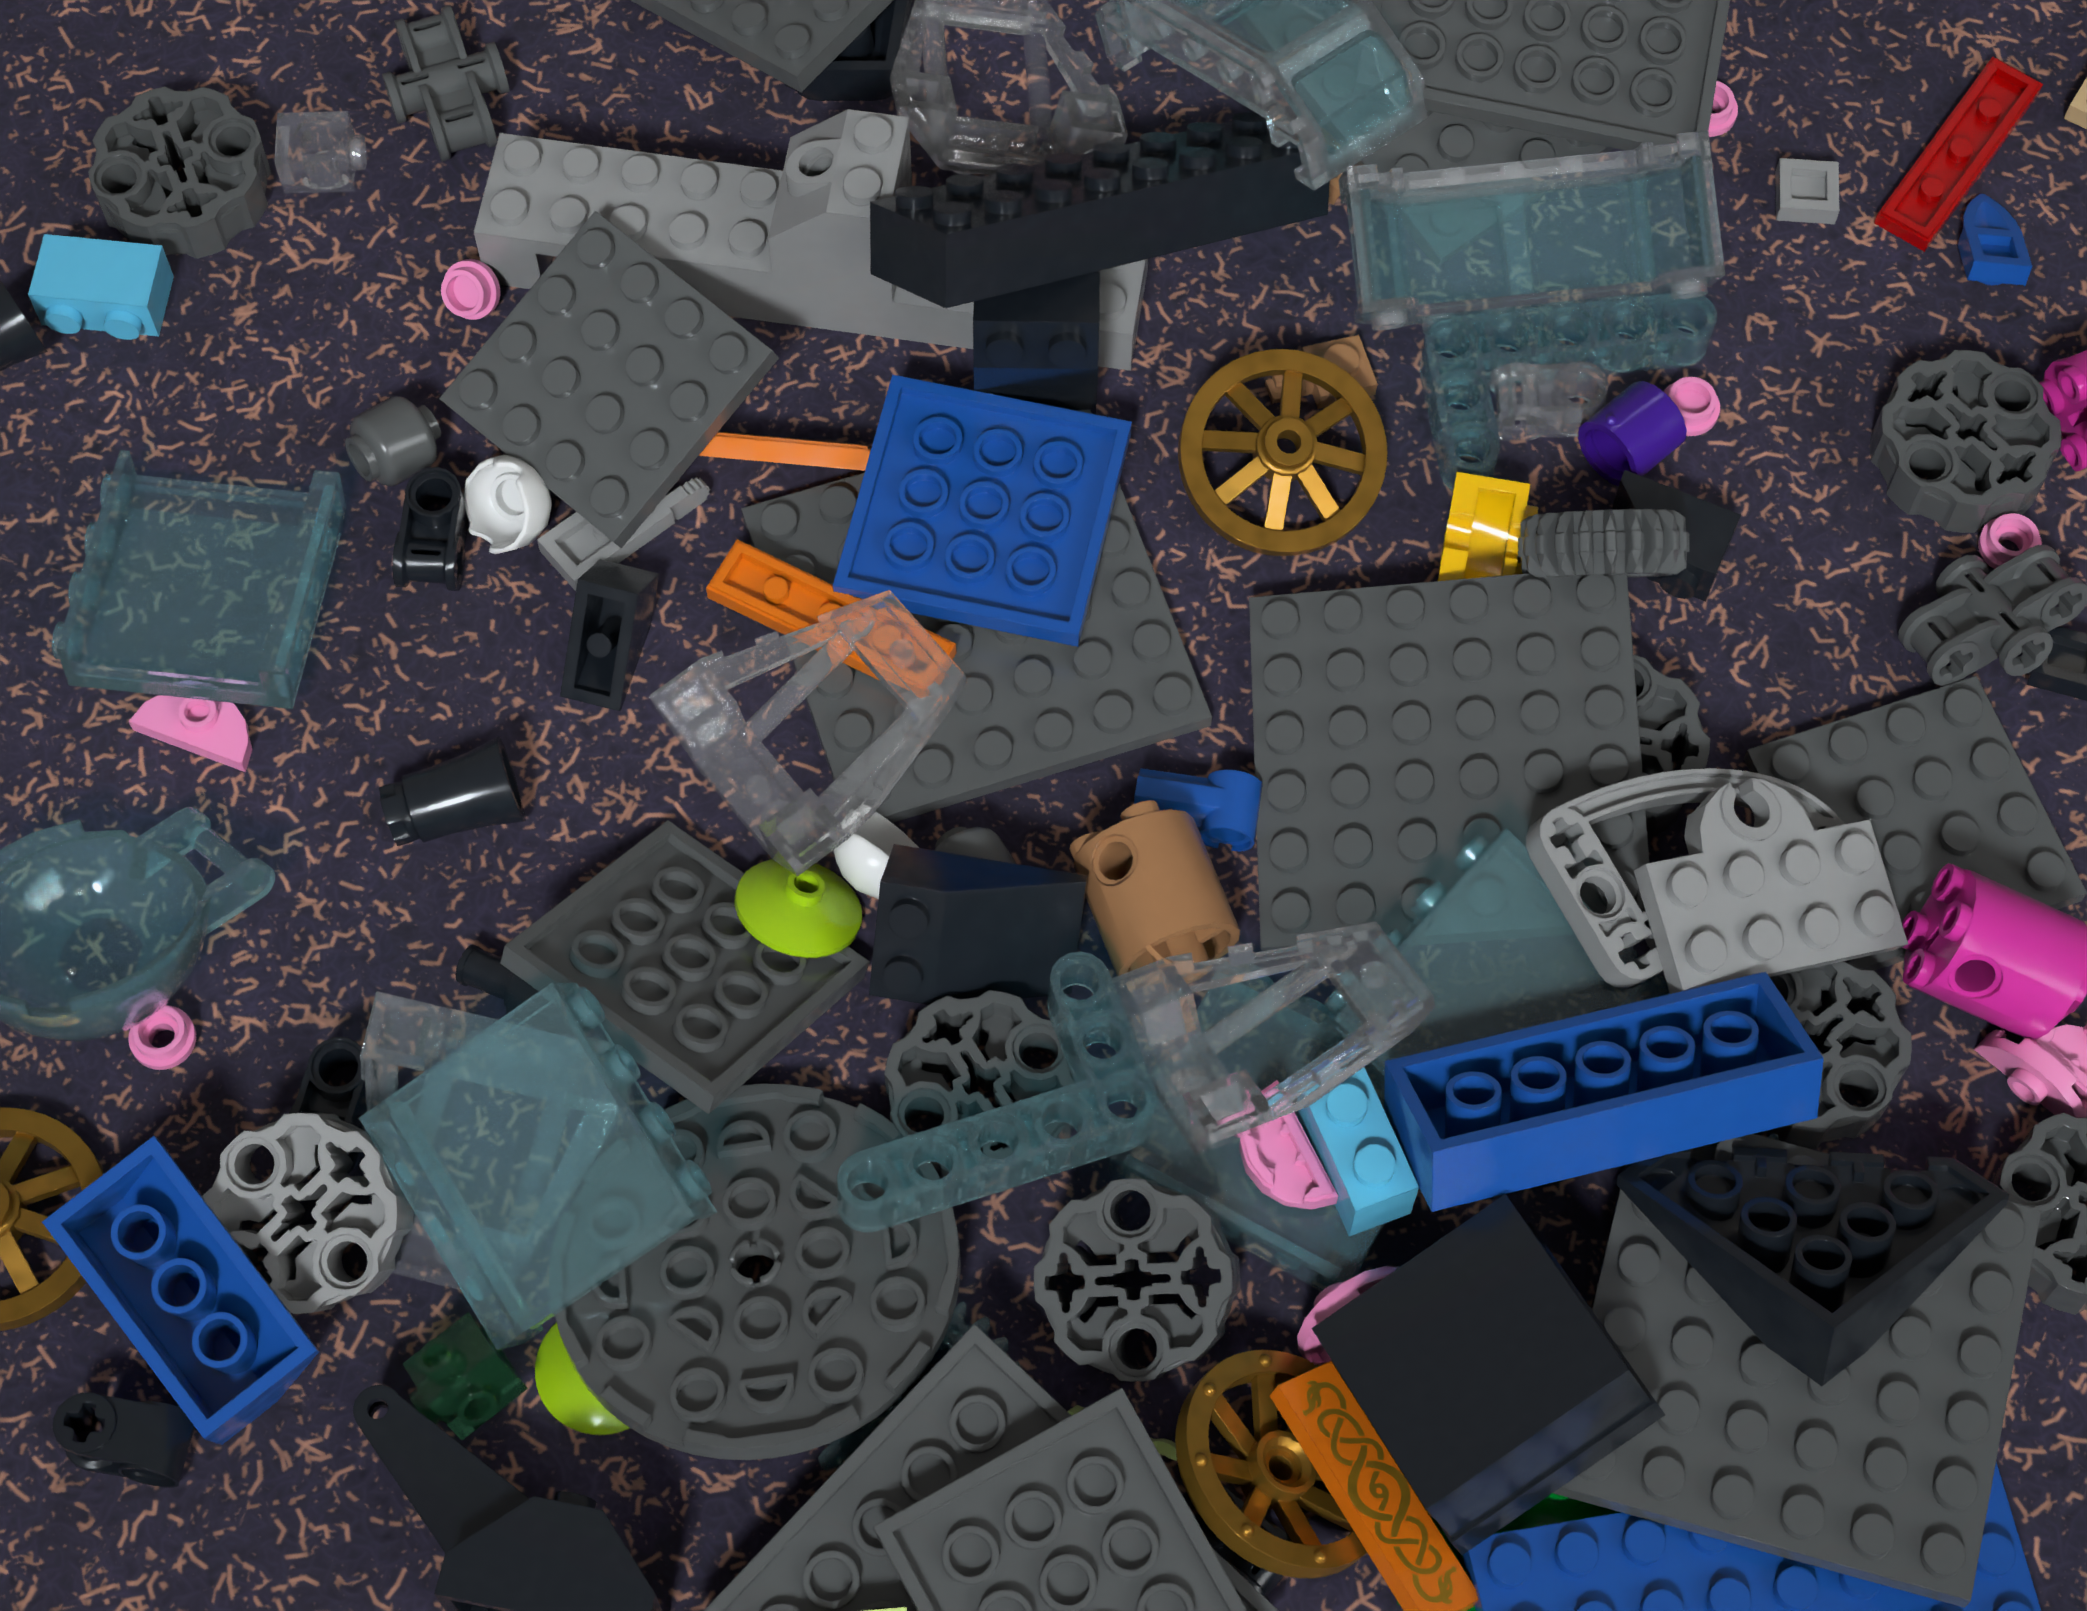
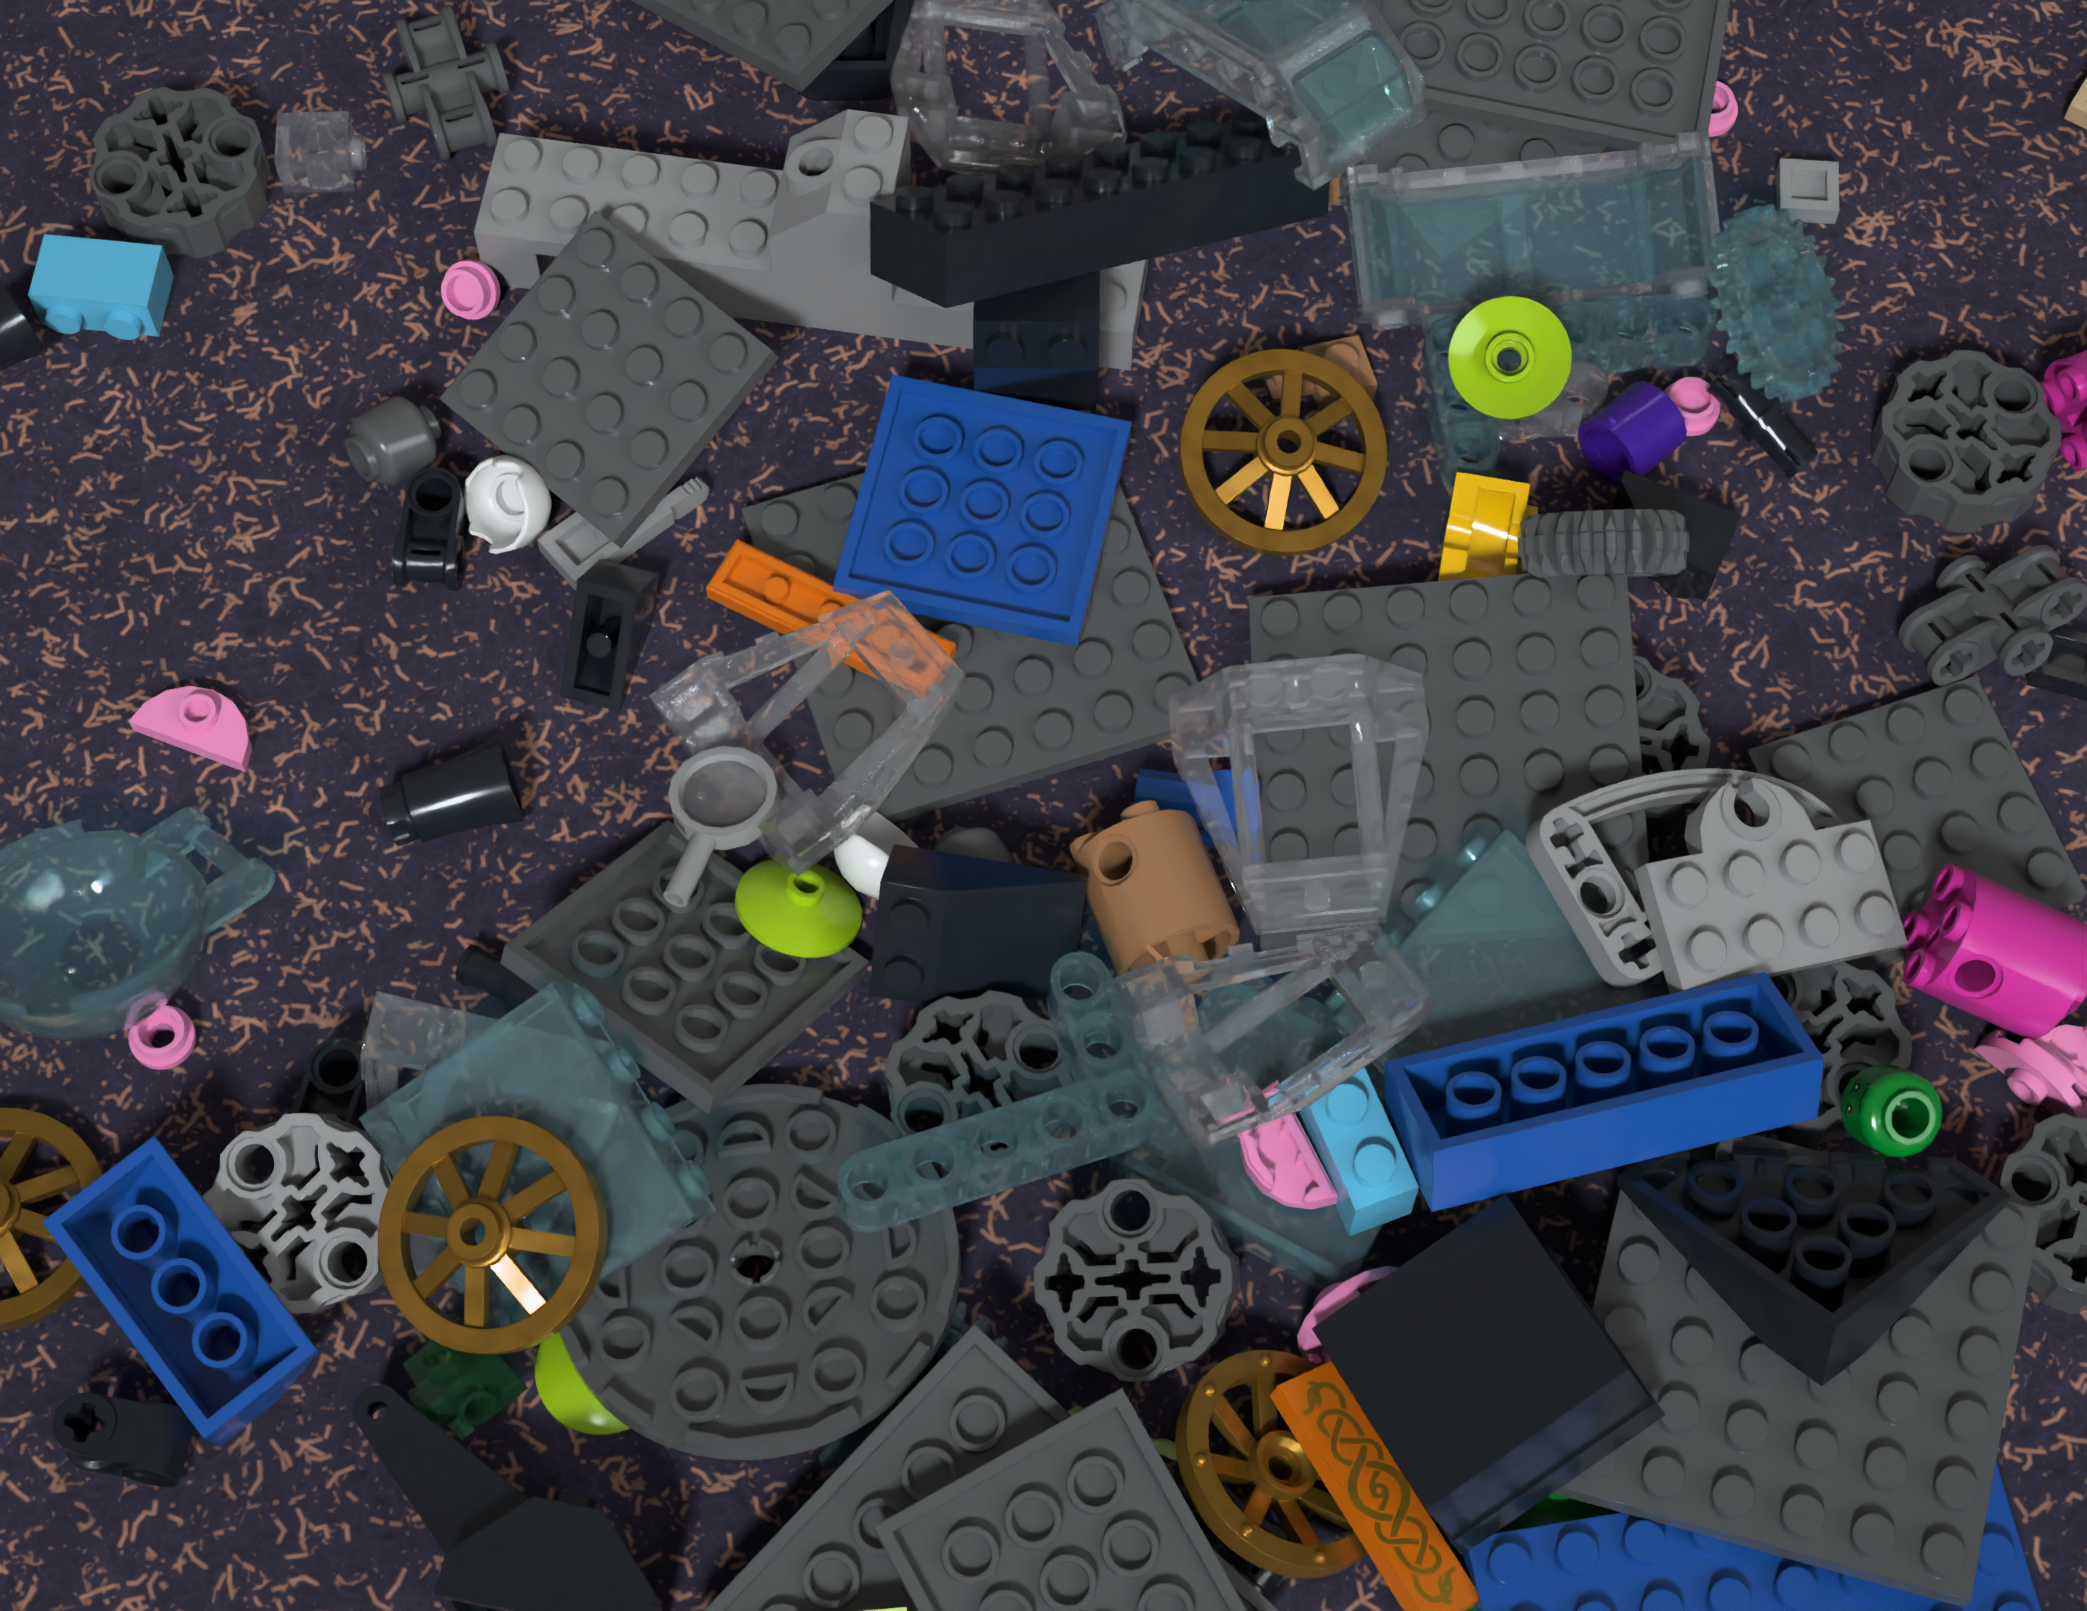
(200, 587): clear light blue panel -> none
(503, 1236): none -> pearl gold wheel
(717, 805): none -> piece
(788, 451): orange tile -> none
(1220, 720): none -> clear windscreen
(1517, 326): none -> lime dish
(1762, 421): none -> black pin
(1776, 303): none -> clear light blue gear
(1891, 1110): none -> green head
(1958, 154): red tile -> none
(1993, 244): blue plate -> none
(2007, 527): bright pink plate -> none

